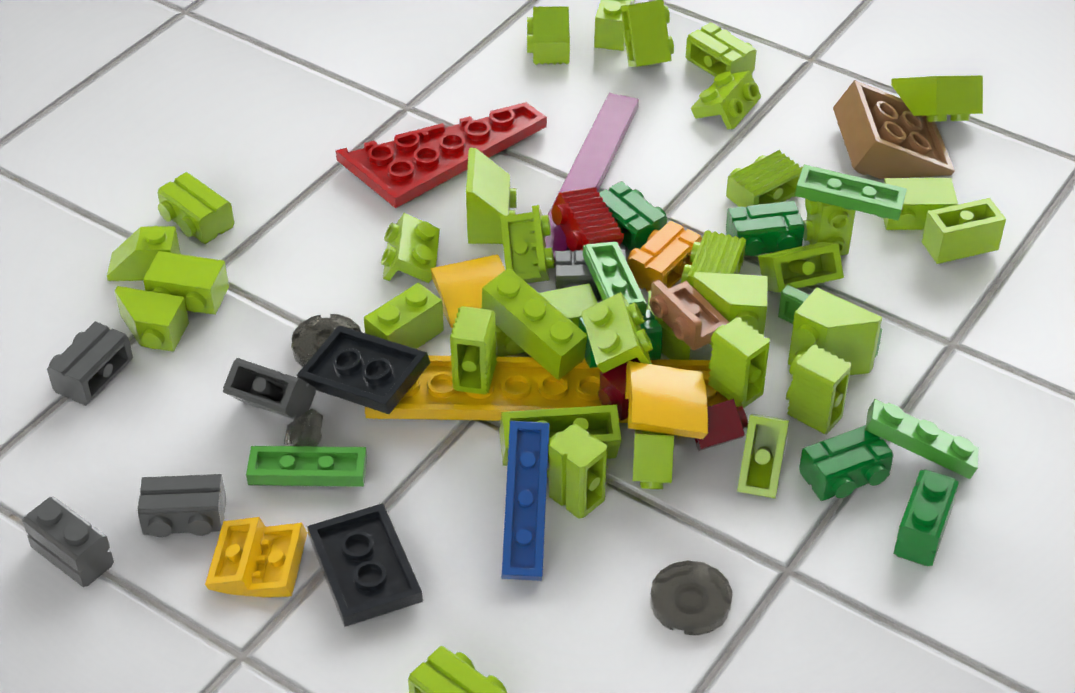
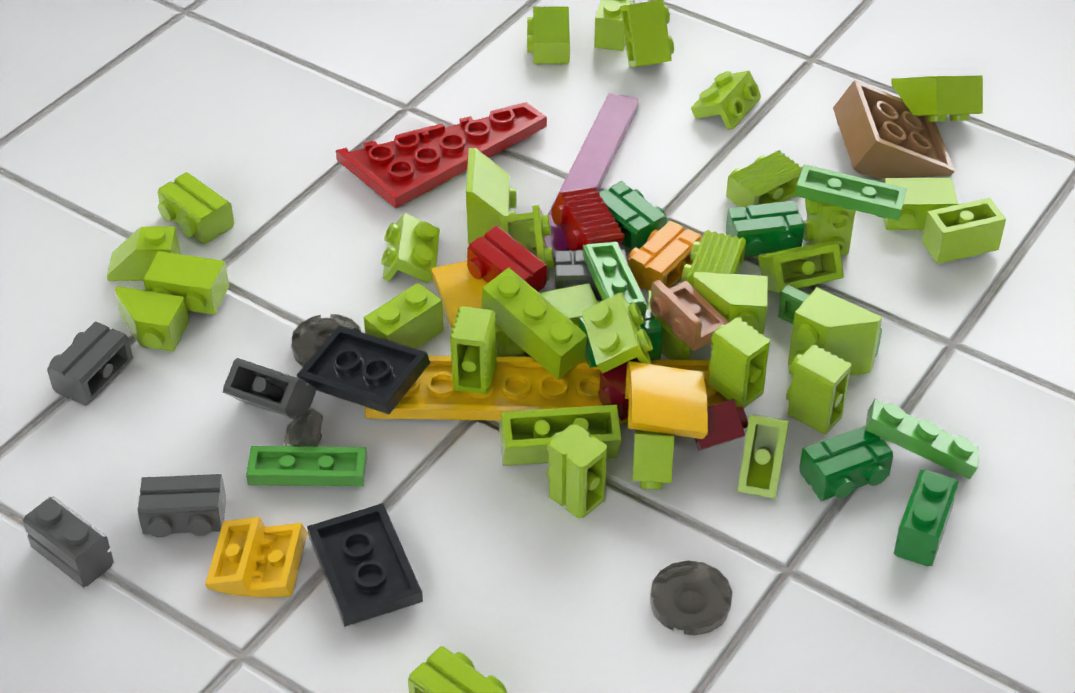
(498, 251): none -> red brick
(525, 501): blue plate -> none
(719, 51): lime brick -> none

